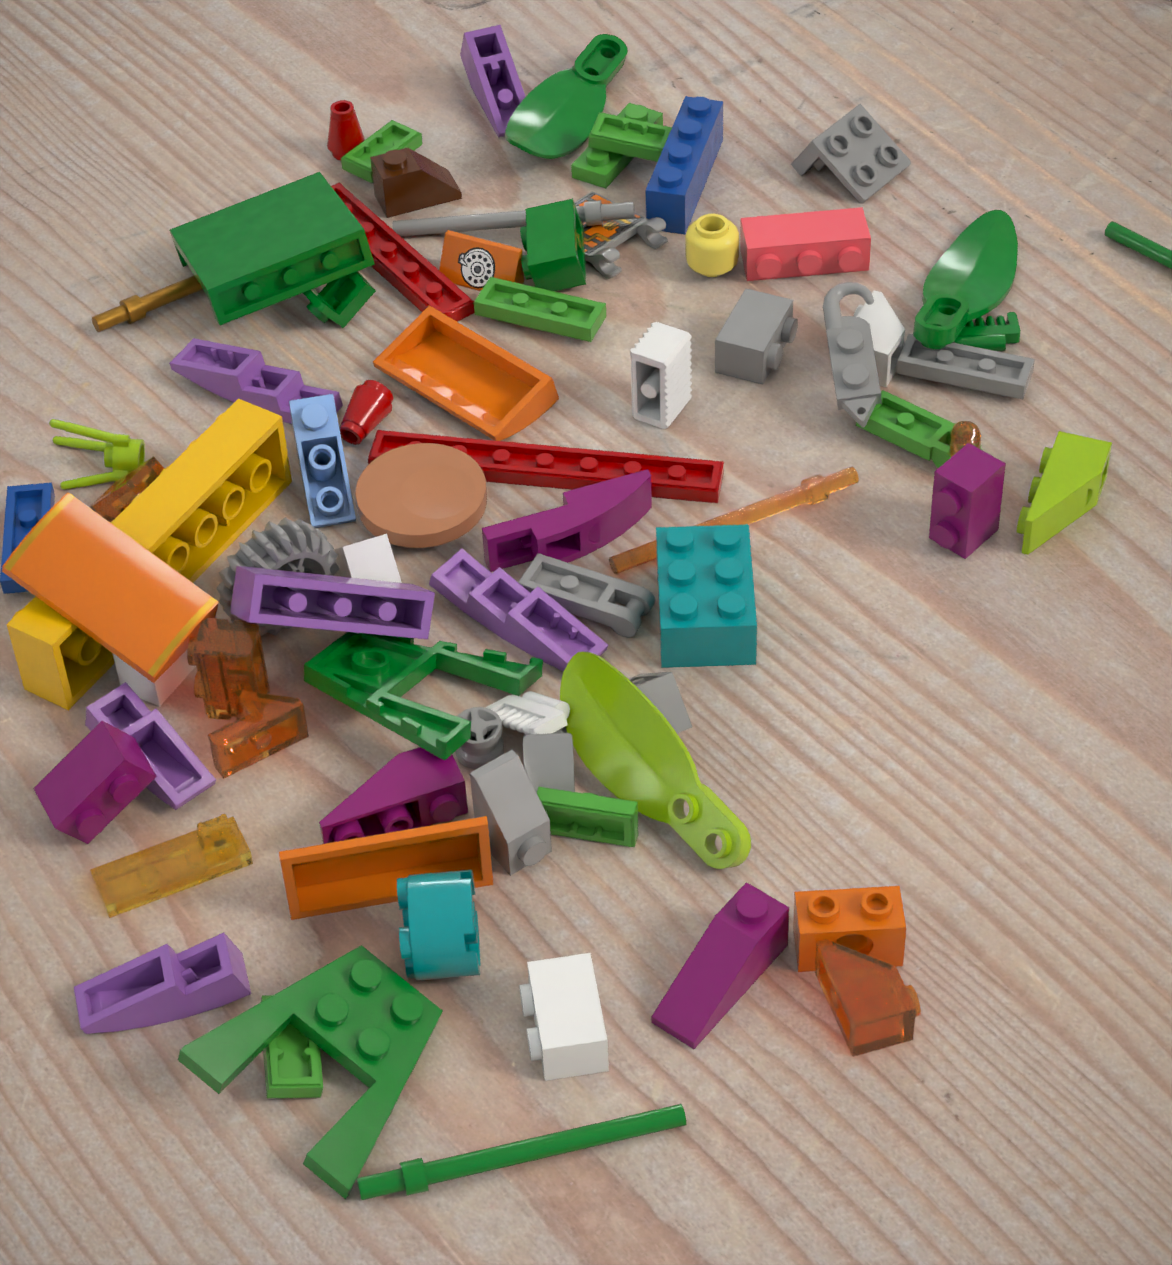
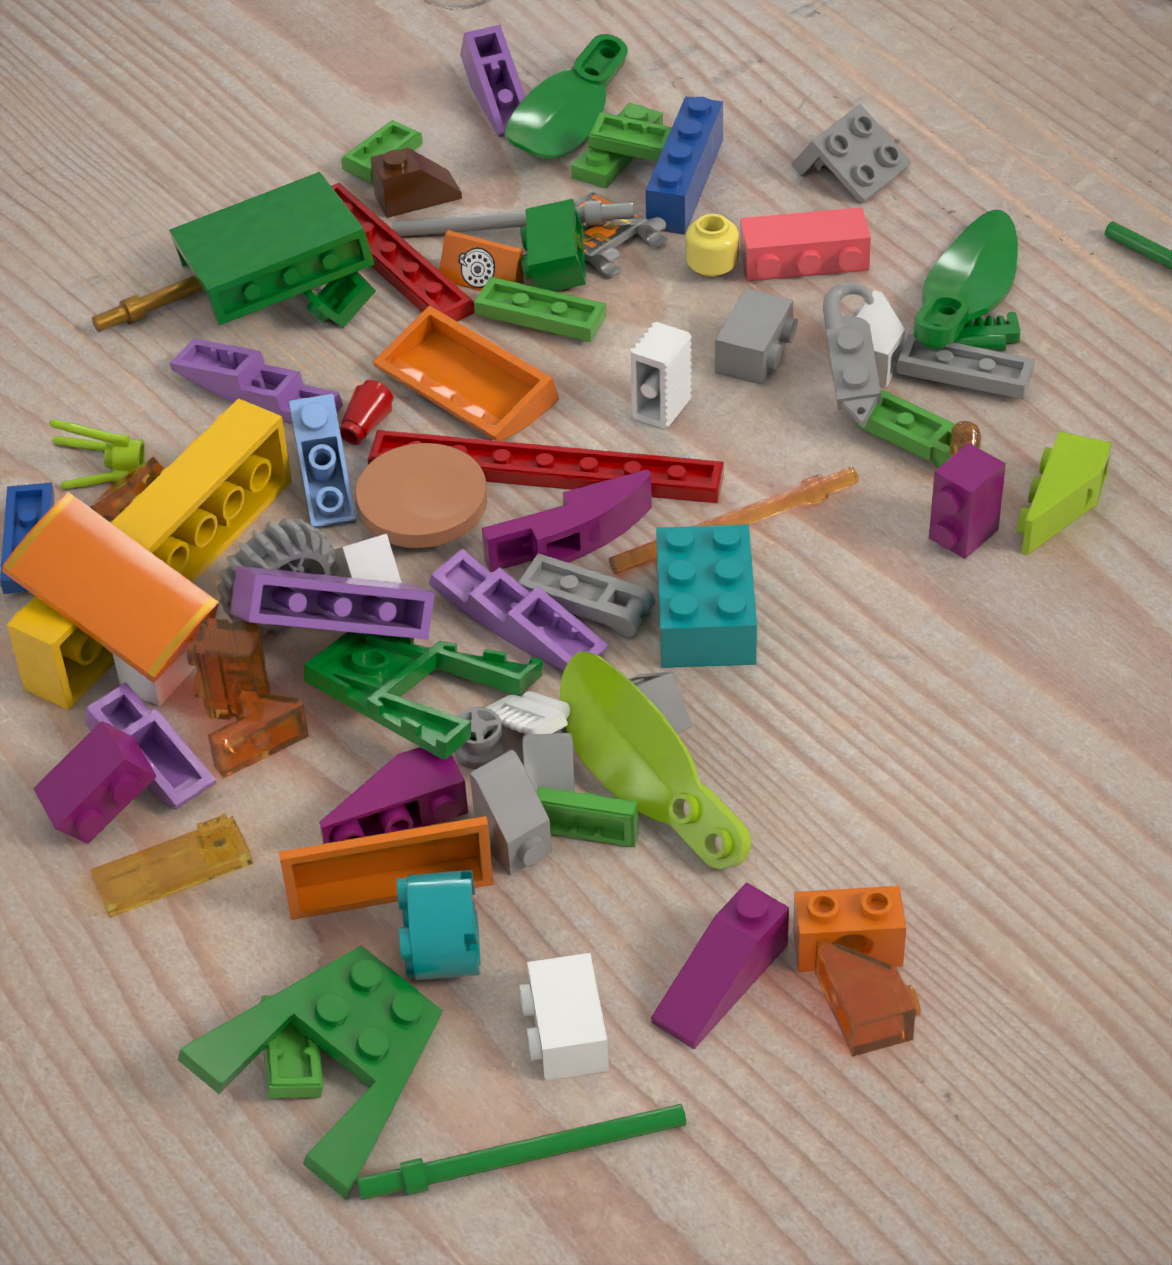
(163, 987): medium lavender slope -> none
(343, 129): red cone -> none

